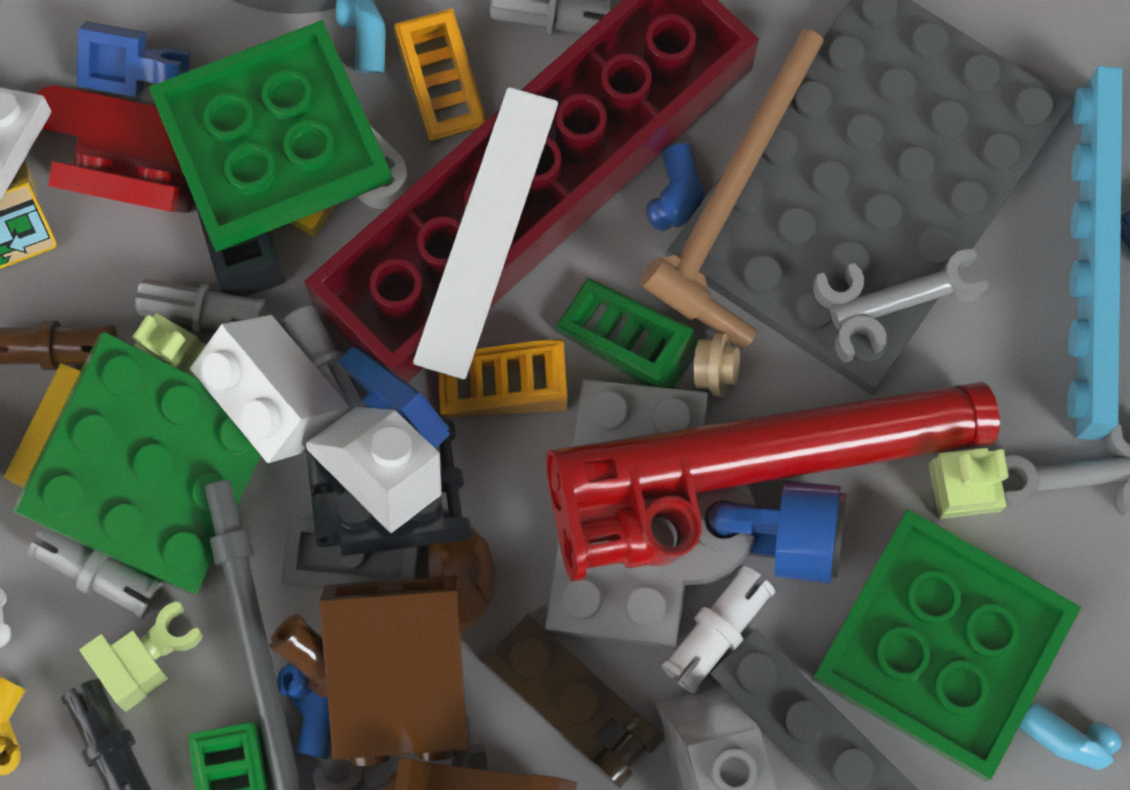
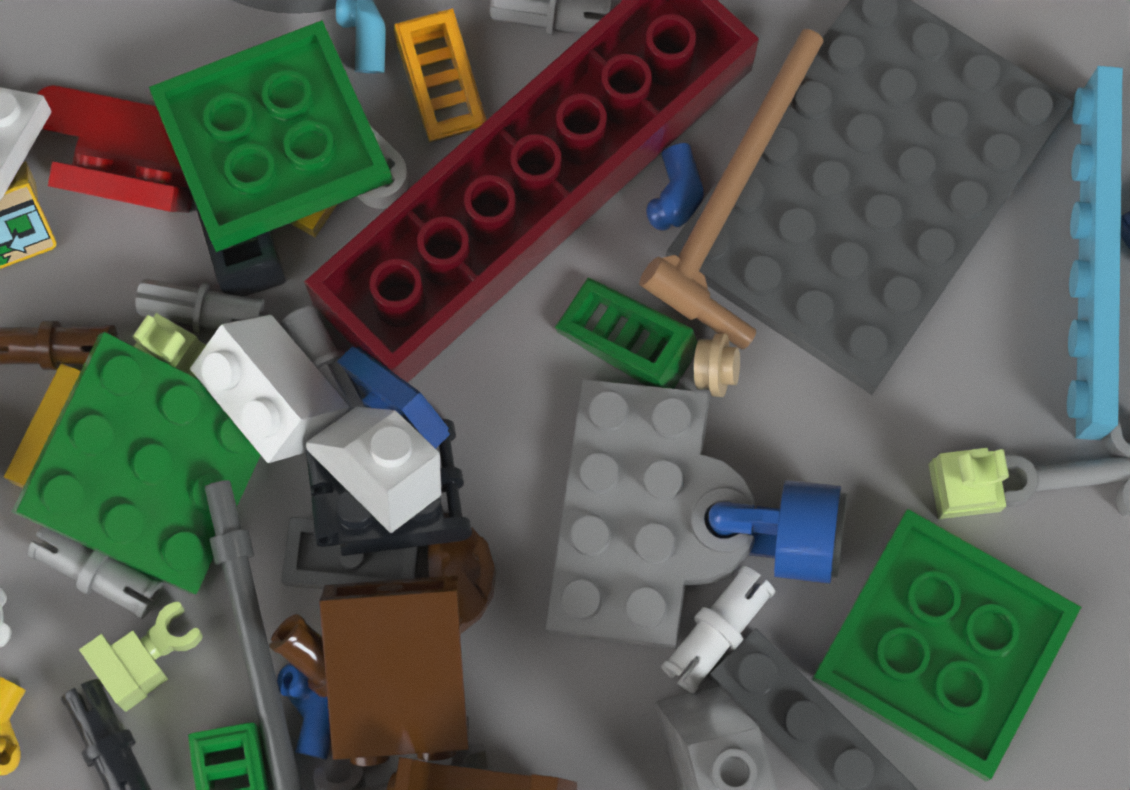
(117, 60): blue plate -> none
(485, 233): white sticker -> none
(527, 400): light orange slope -> none
(571, 699): dark brown plate -> none
(623, 483): red piece -> none
(857, 314): light grey bar -> none
(1067, 742): medium azure arm -> none

